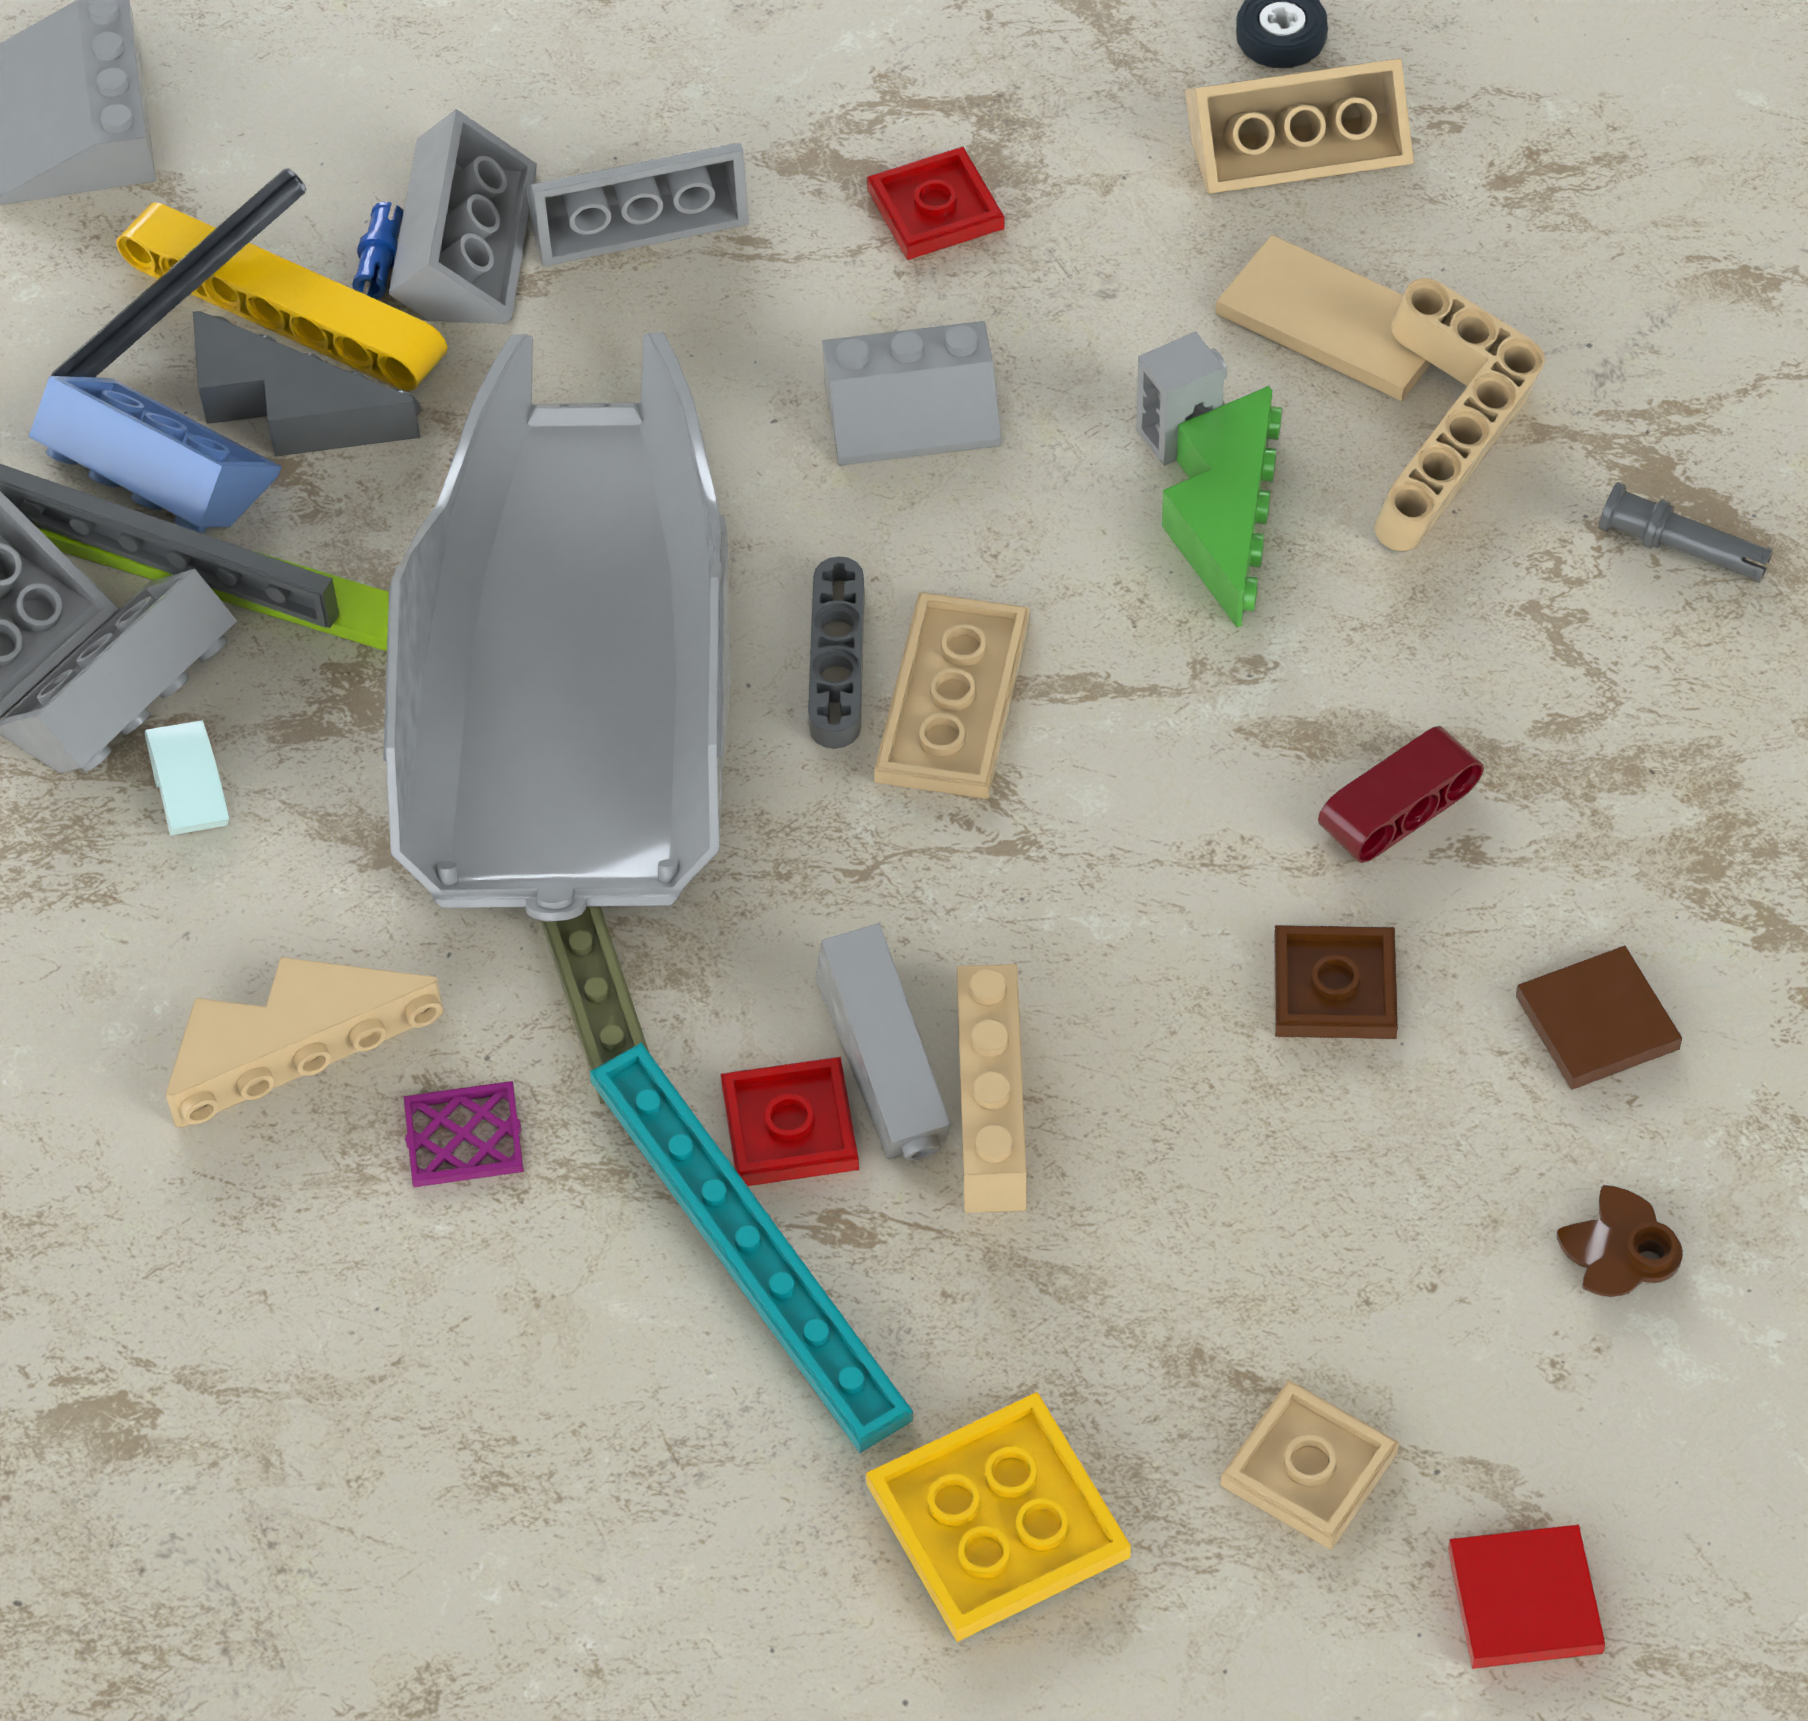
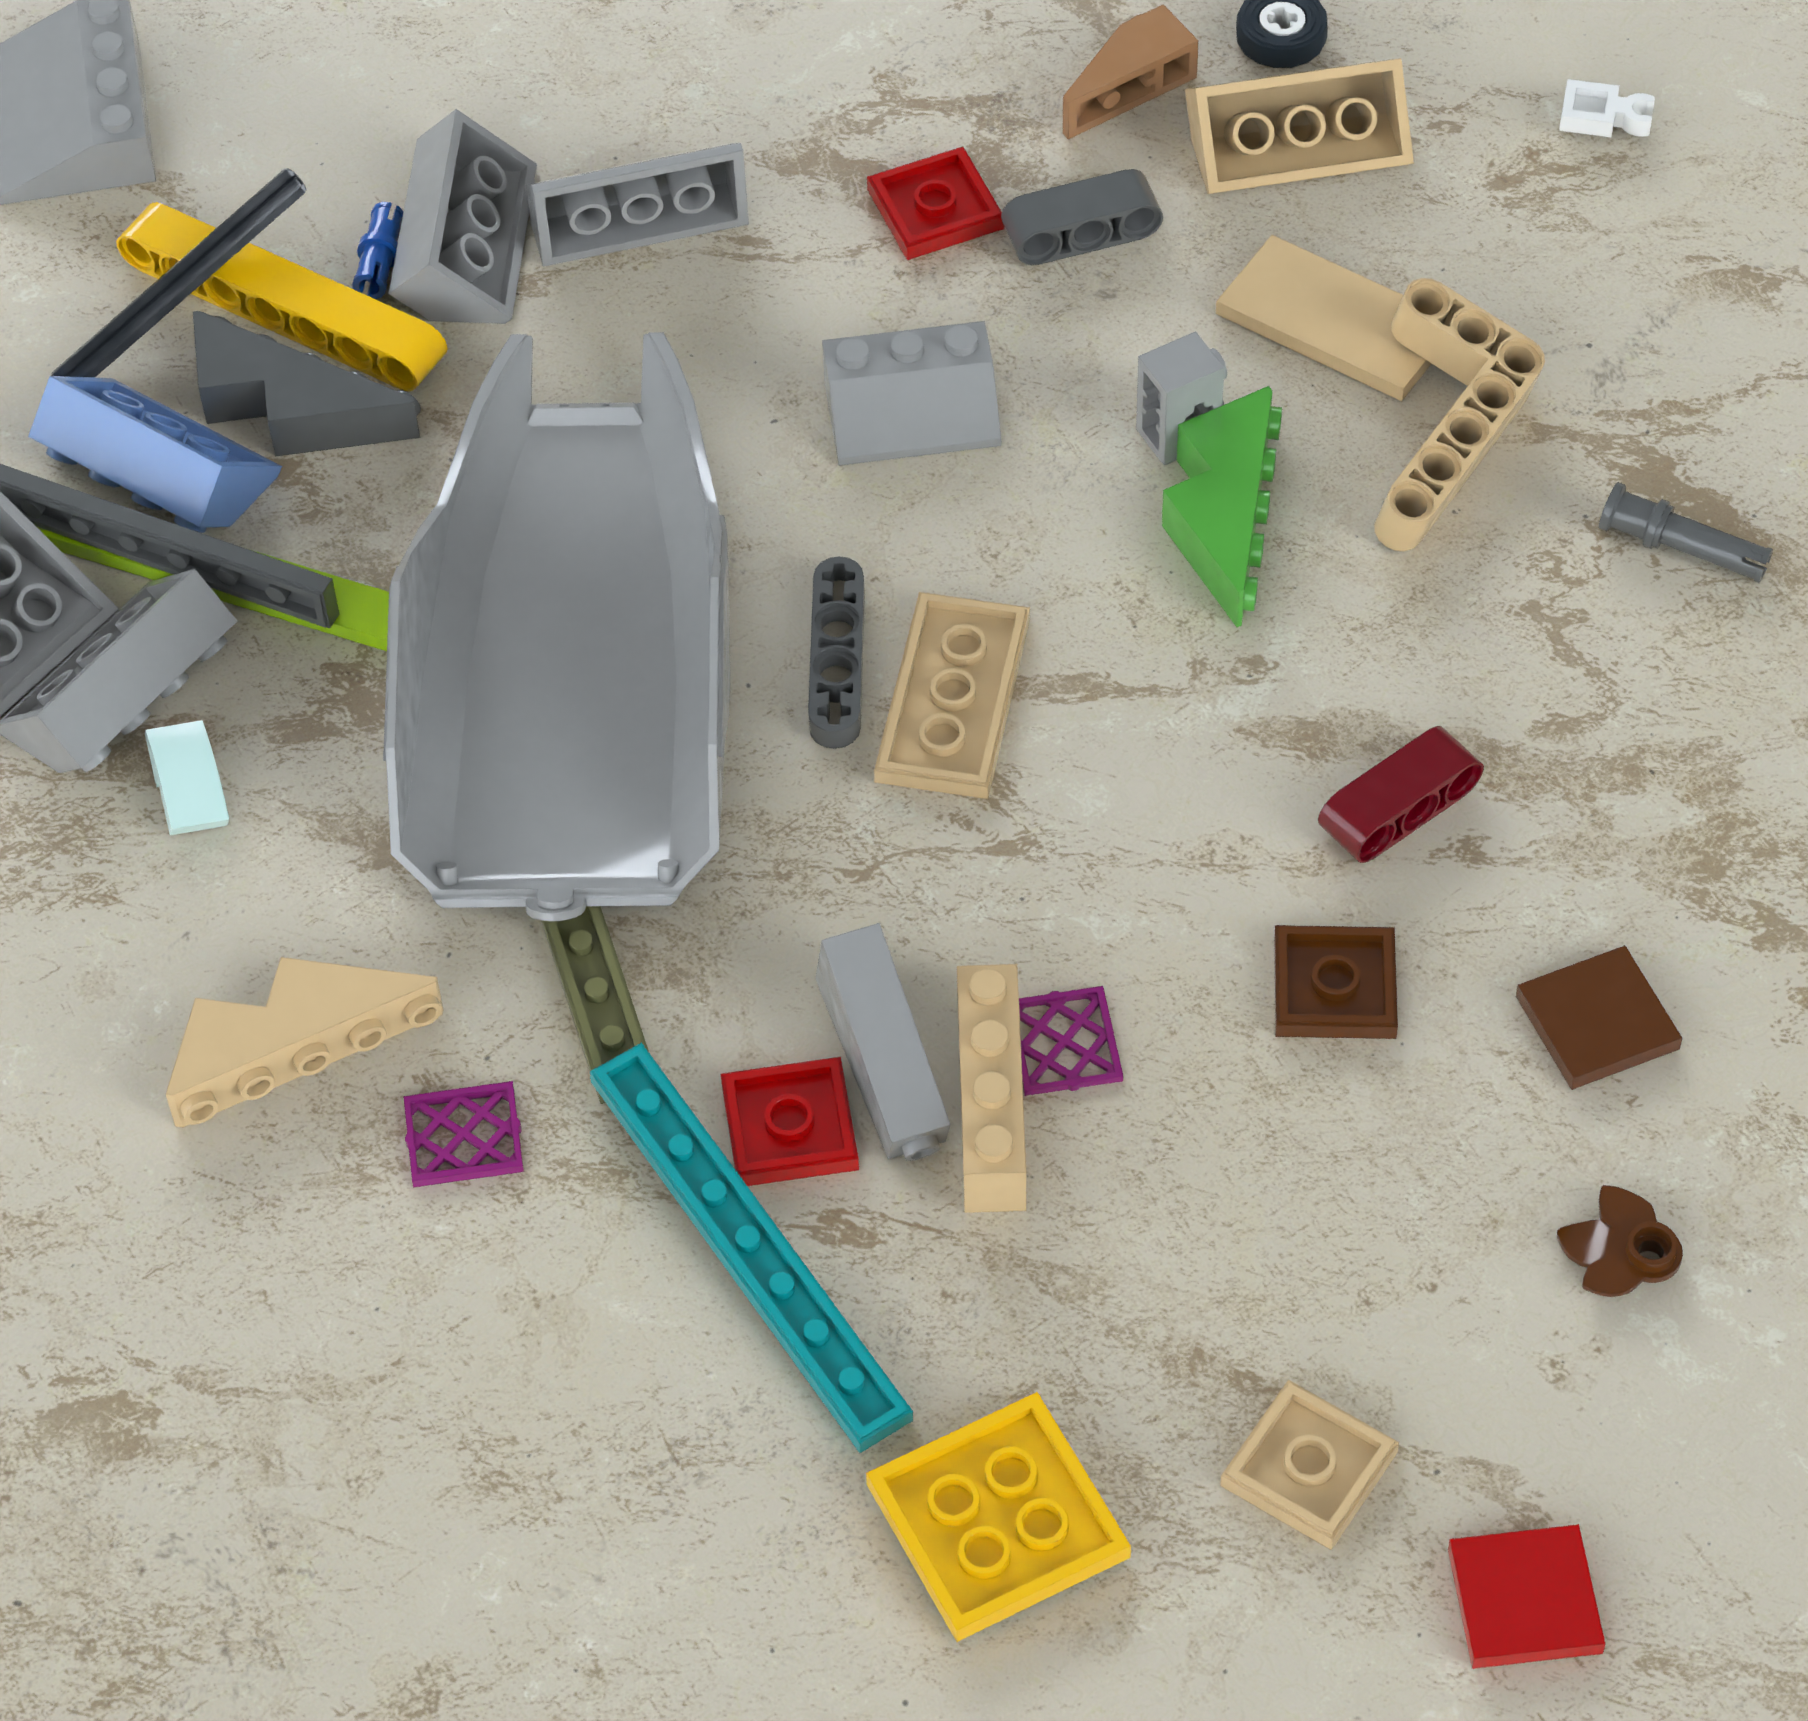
(1072, 1081): none -> magenta window
(1082, 217): none -> dark grey beam
(1133, 67): none -> medium nougat slope
(1597, 108): none -> white plate

